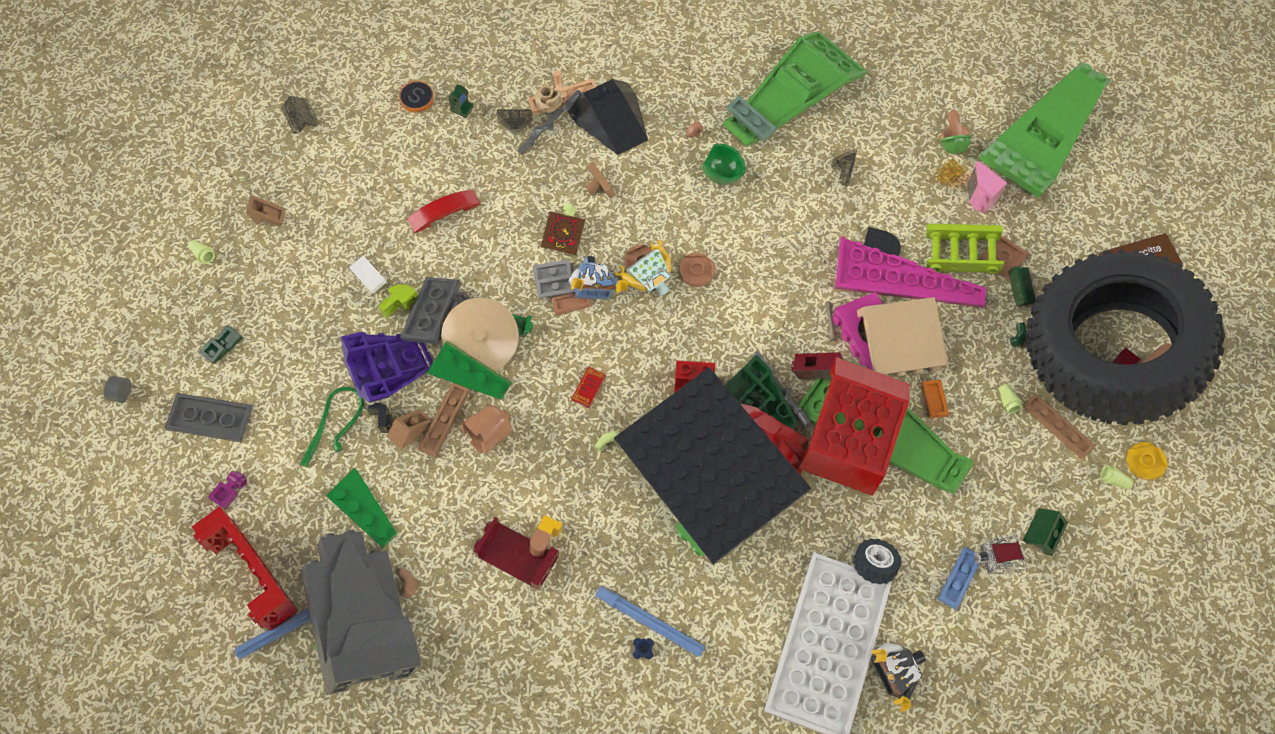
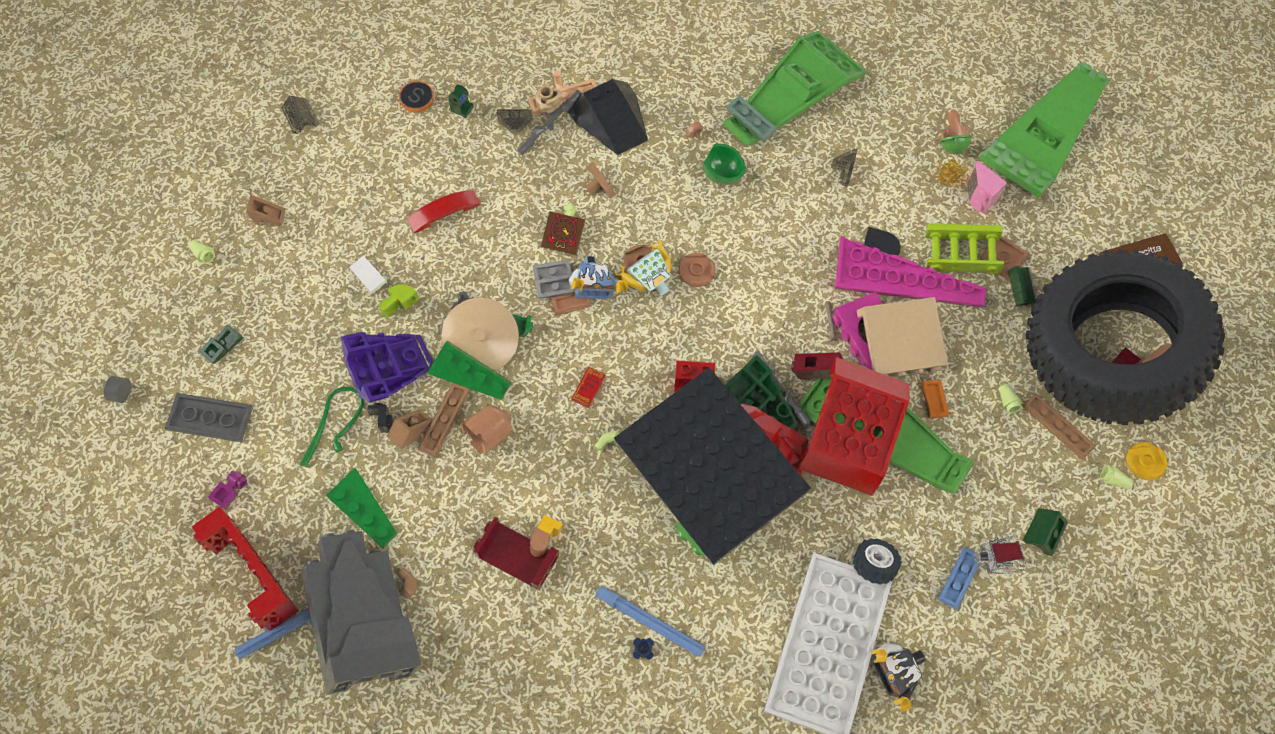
(430, 310): dark grey tile -> none
(1020, 337): dark green arm -> none

